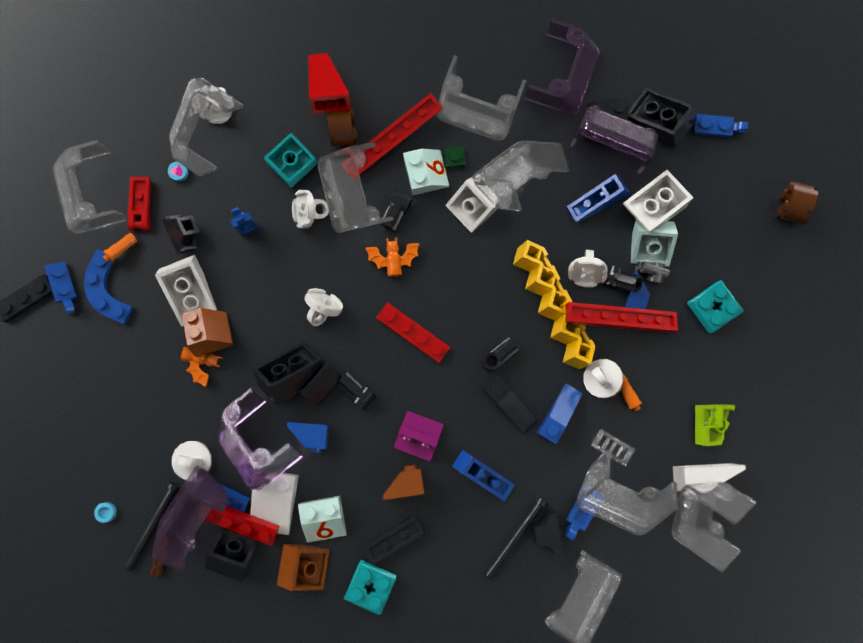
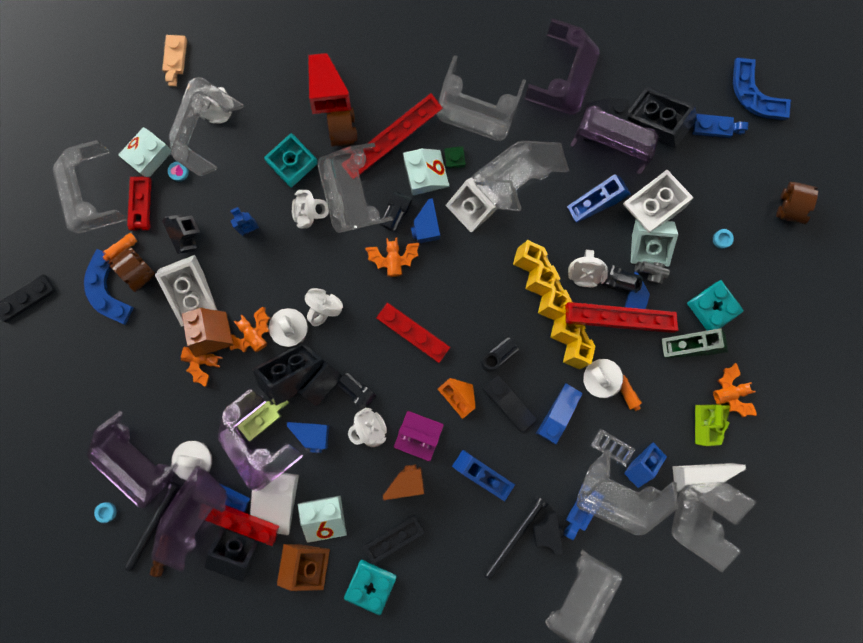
(61, 285): blue plate -> none
(125, 464): none -> clear purple windscreen
(131, 269): none -> reddish brown brick
(145, 152): none -> light aqua slope
(174, 58): none -> light nougat plate
(252, 335): none -> orange animal
(261, 419): none -> yellowish green plate
(288, 327): none -> white tile
(369, 428): none -> white tile
(426, 224): none -> blue slope
(459, 395): none -> orange slope
(645, 465): none -> blue slope
(695, 344): none -> dark green slope
(723, 239): none -> medium azure tile
(731, 393): none -> orange animal
(752, 98): none -> blue plate

